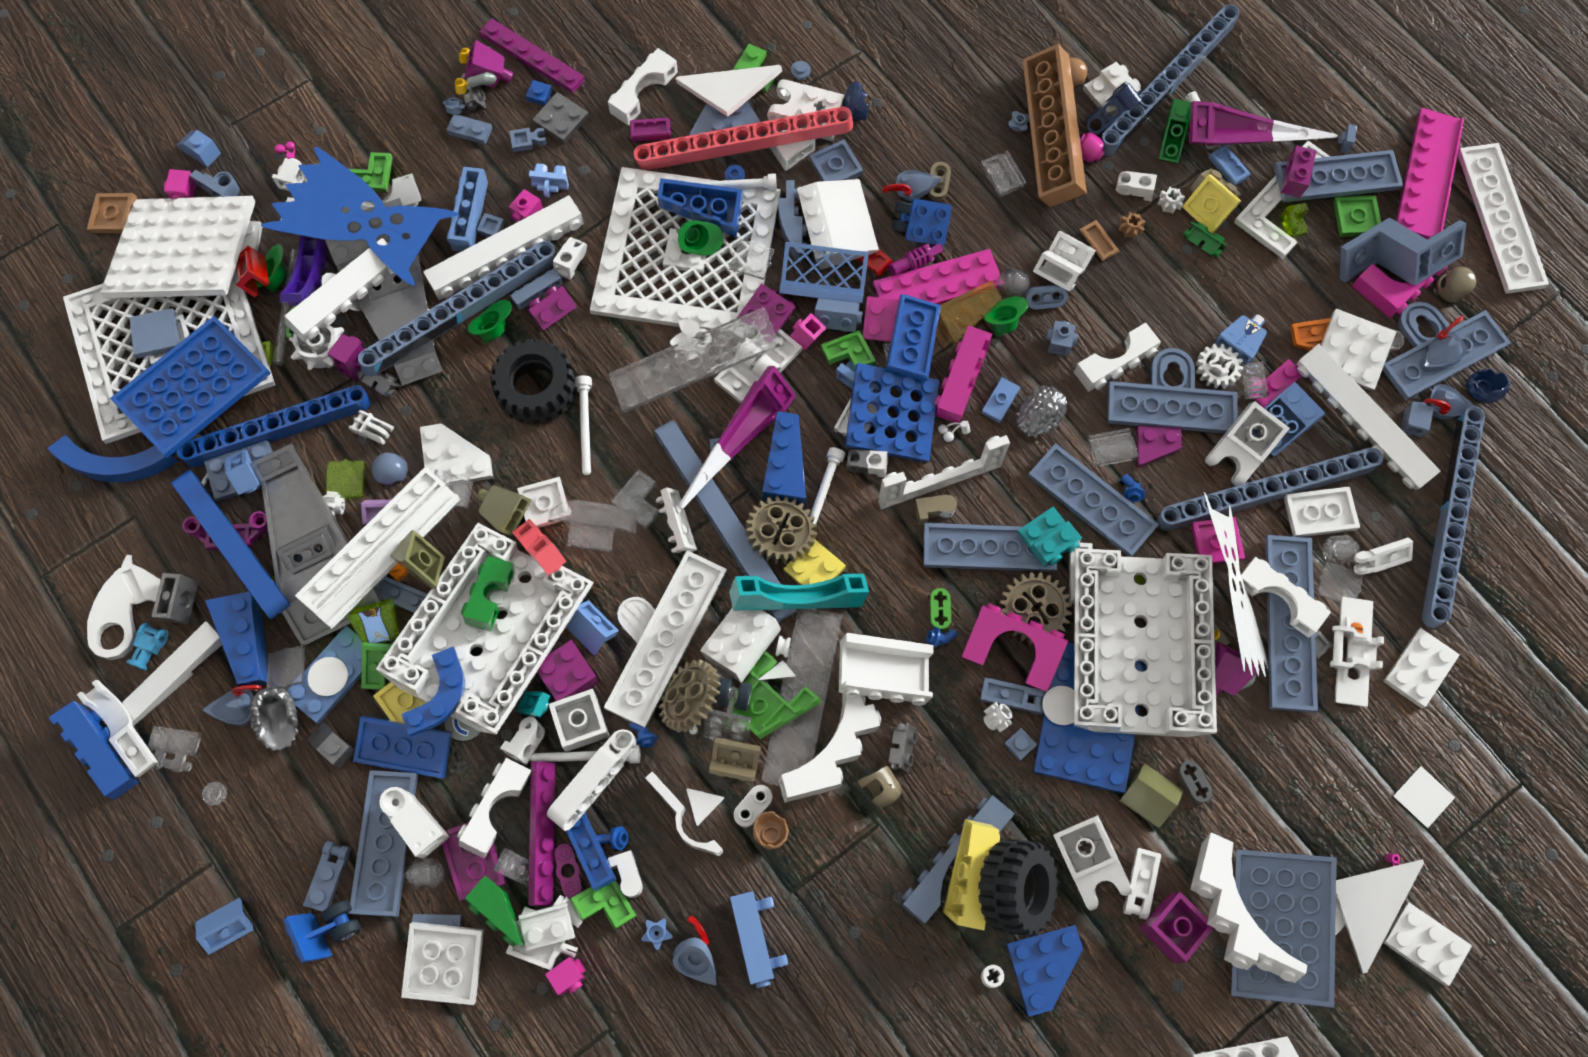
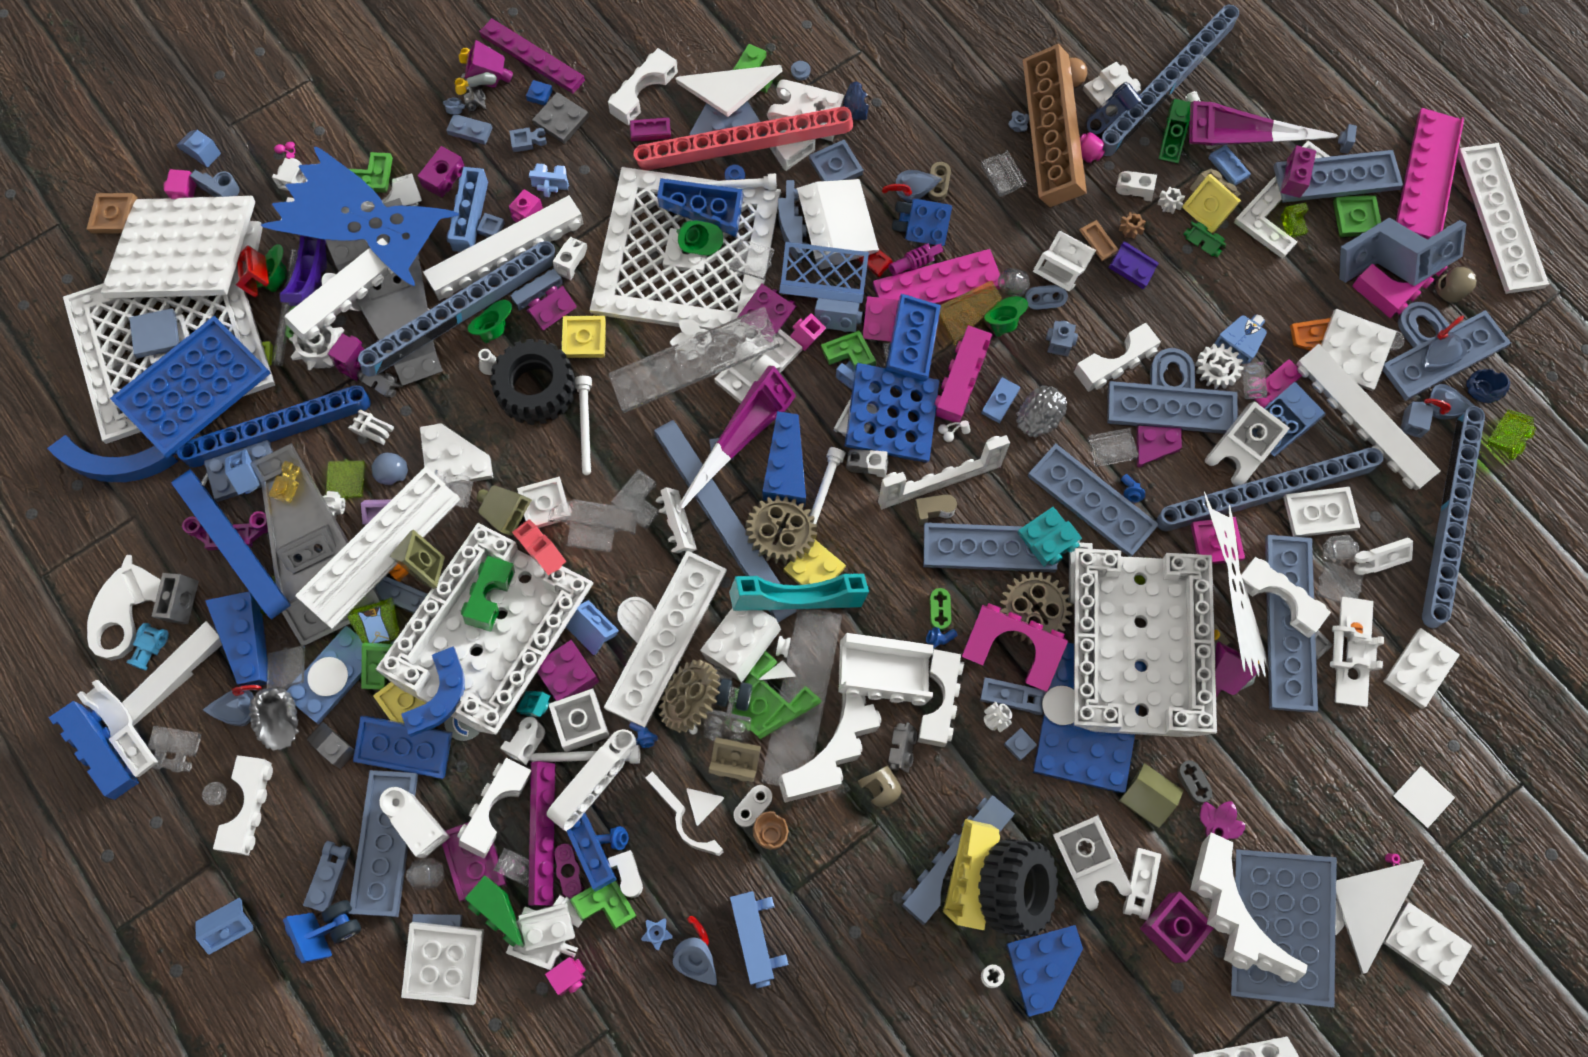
(238, 834): none -> white arch
(285, 486): none -> clear yellow plate
(441, 162): none -> magenta brick
(486, 361): none -> white cone
(584, 336): none -> light yellow plate
(936, 726): none -> white arch
(1133, 265): none -> dark purple plate
(1223, 819): none -> magenta plate
(1513, 433): none -> clear neon green bracket

